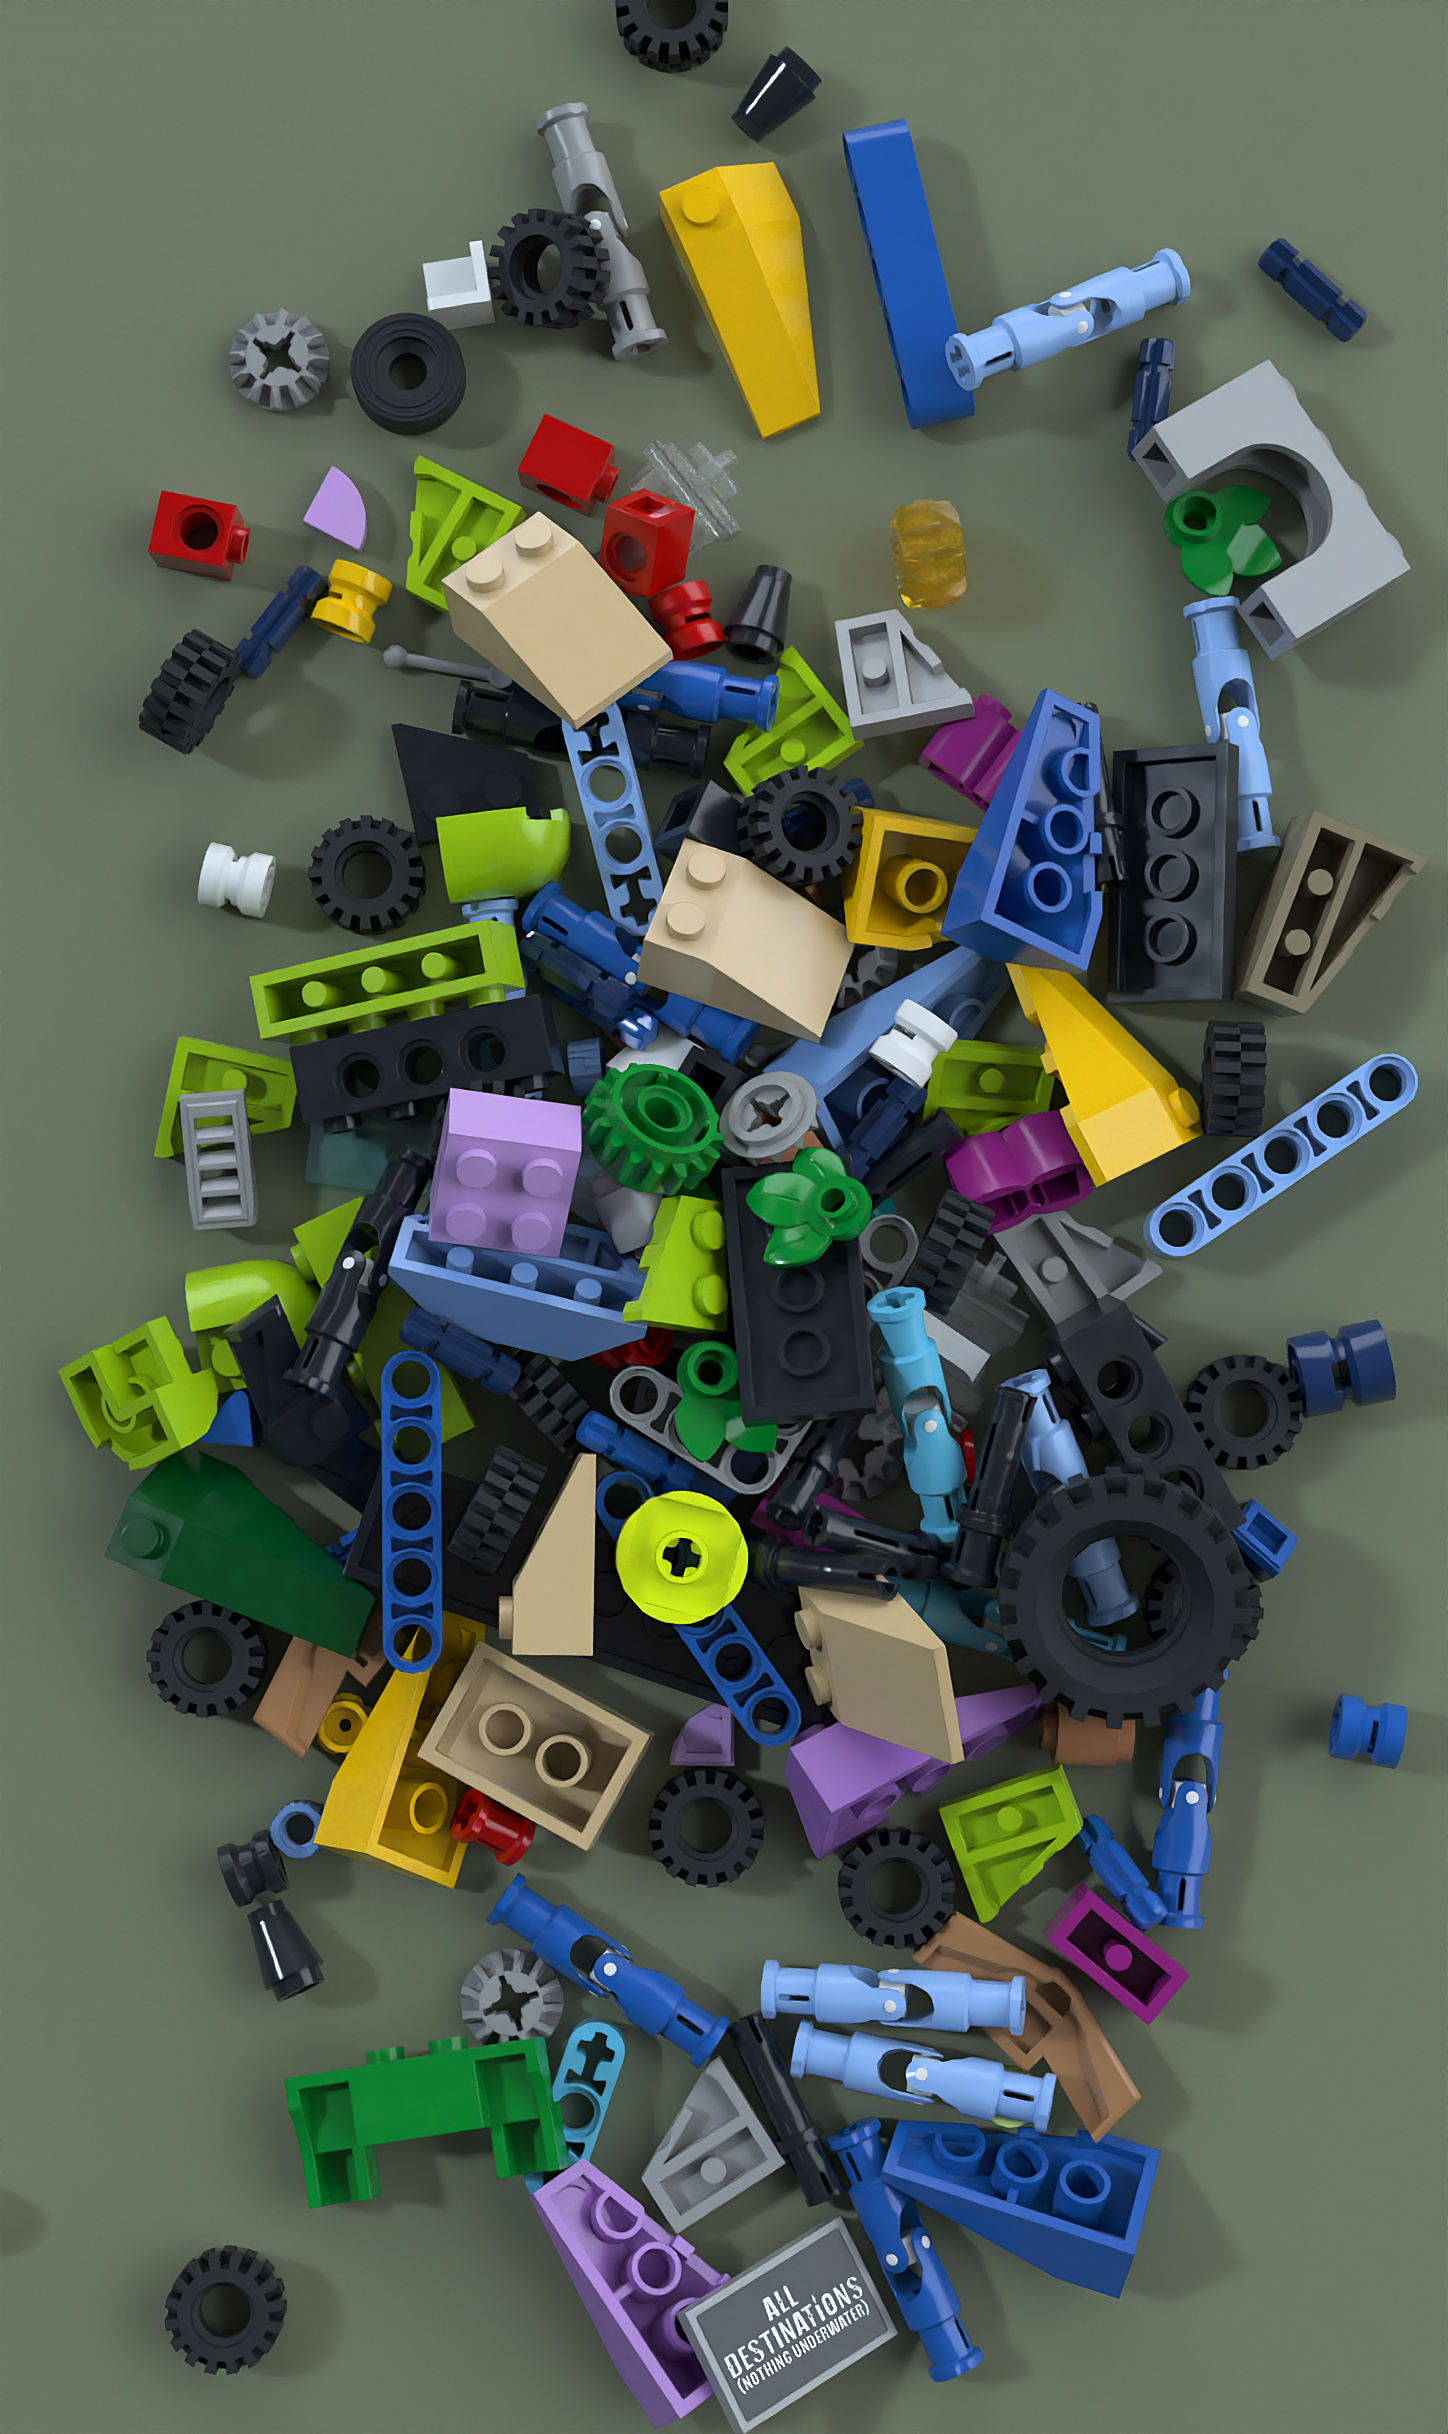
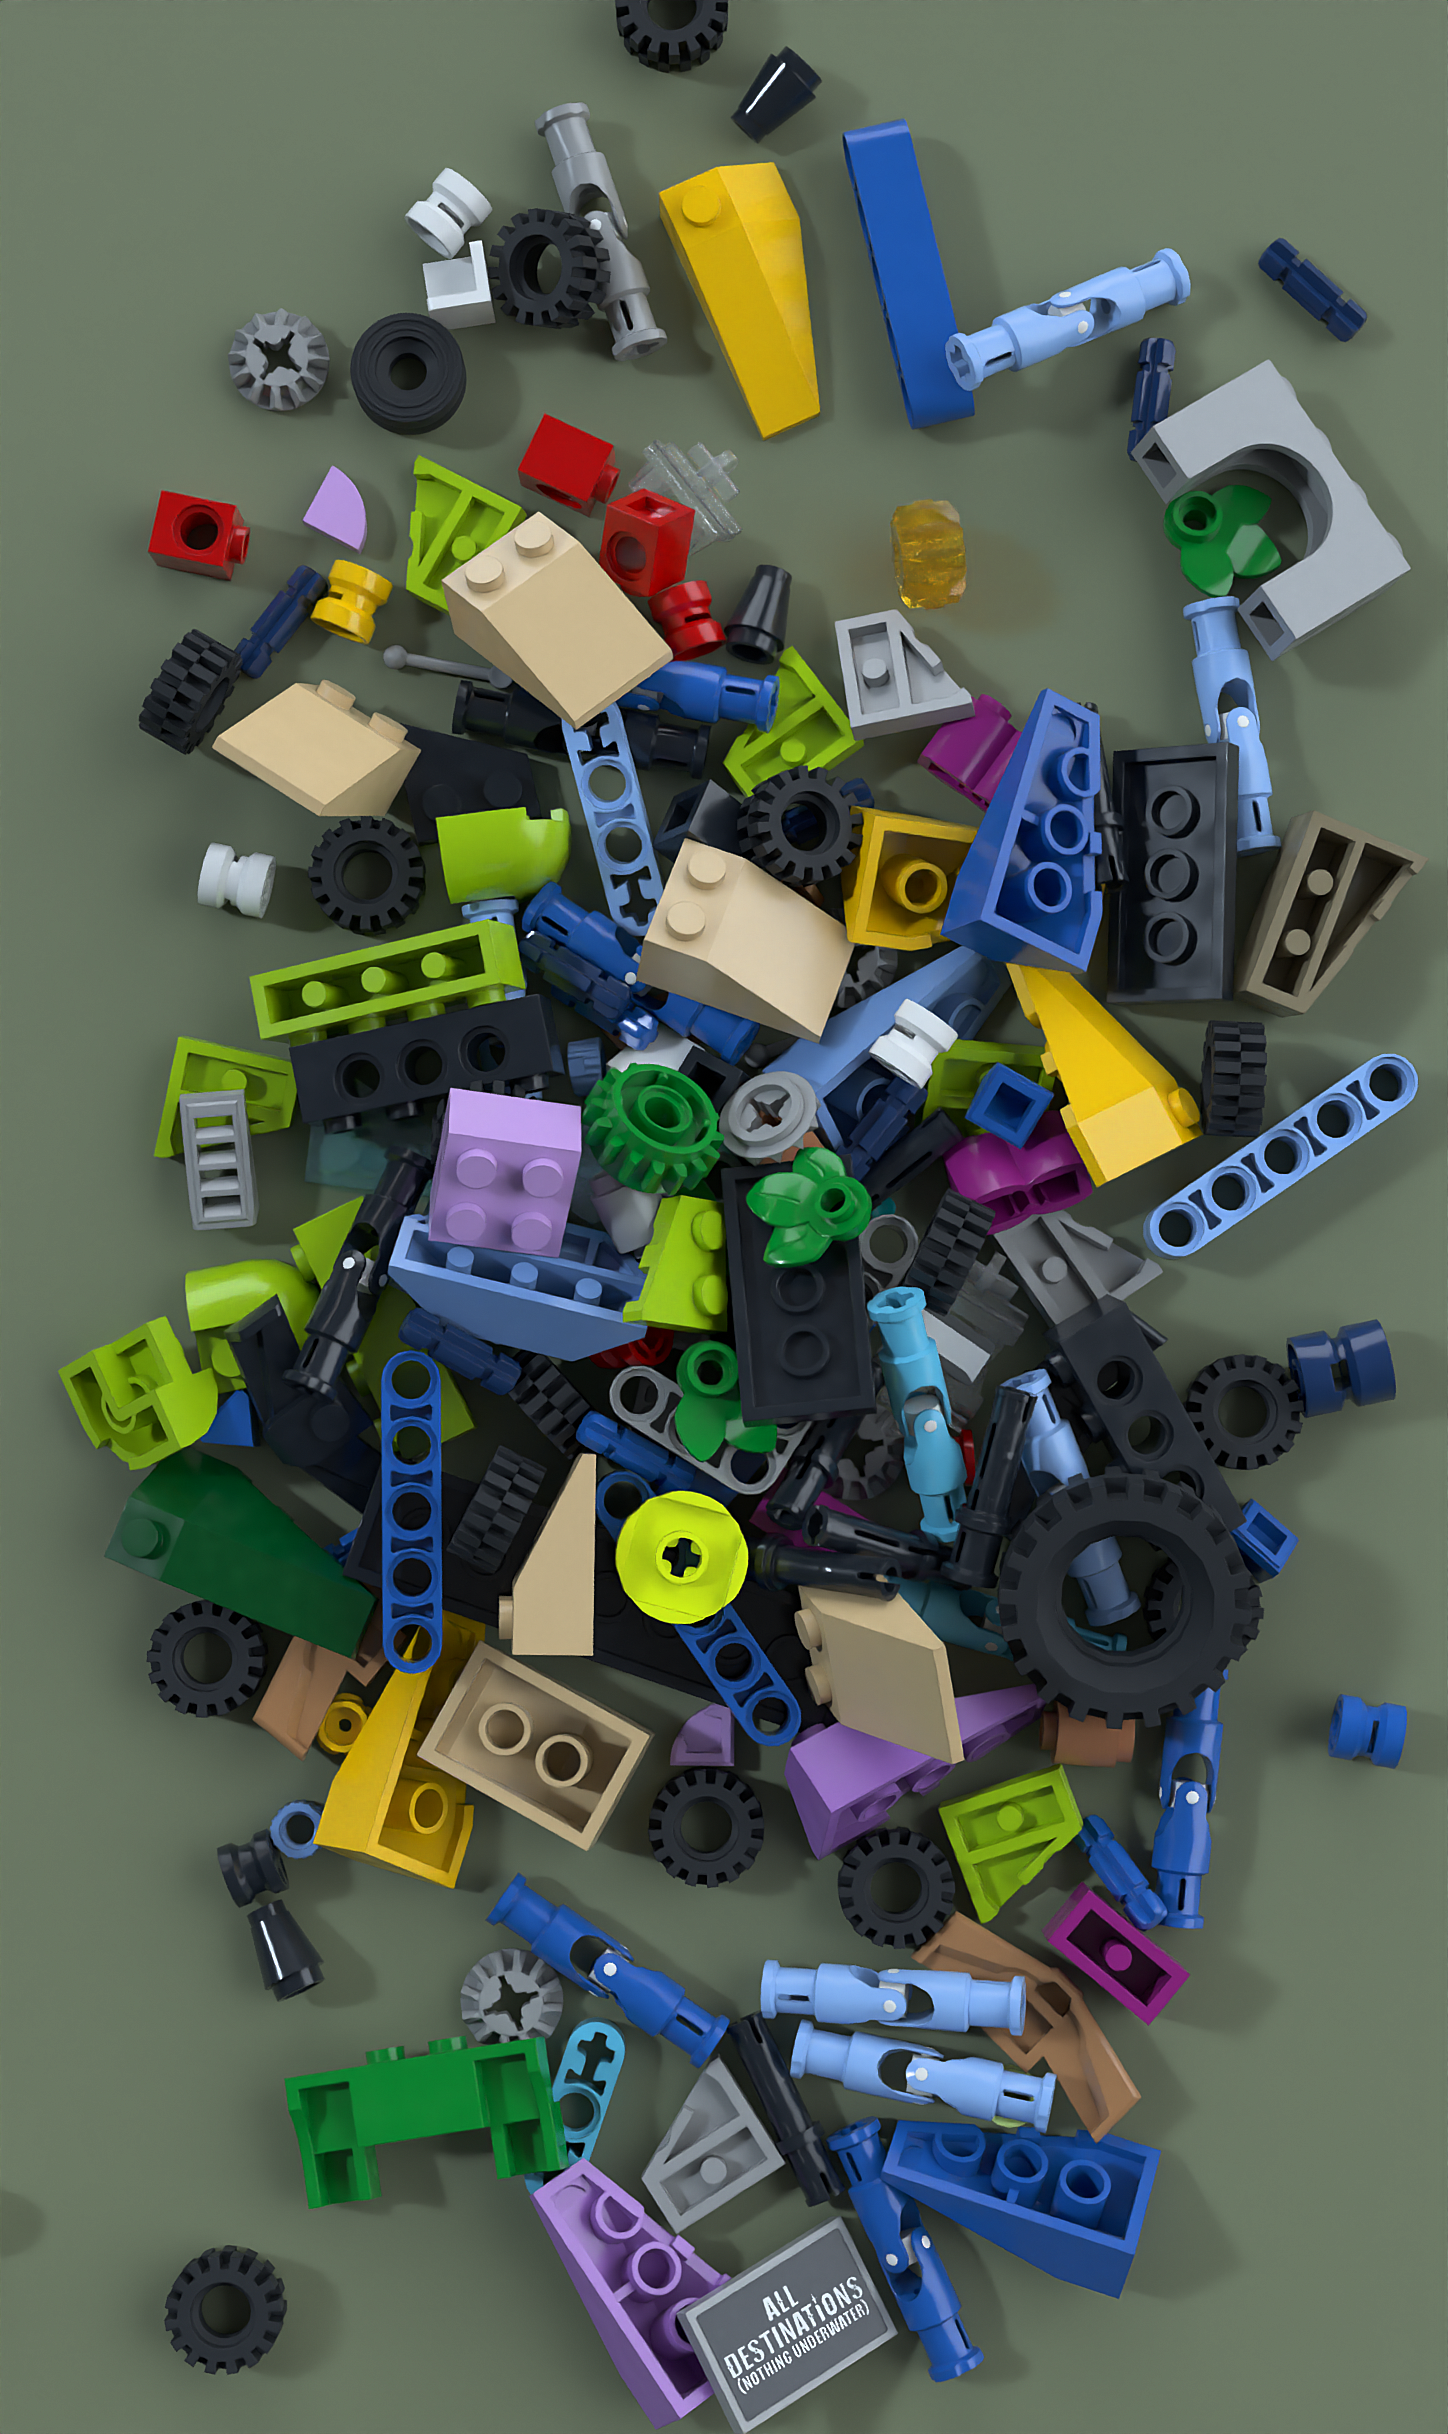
(323, 751): none -> tan slope
(448, 213): none -> white wheel
(492, 1827): red bush -> none
(1008, 1104): none -> blue slope

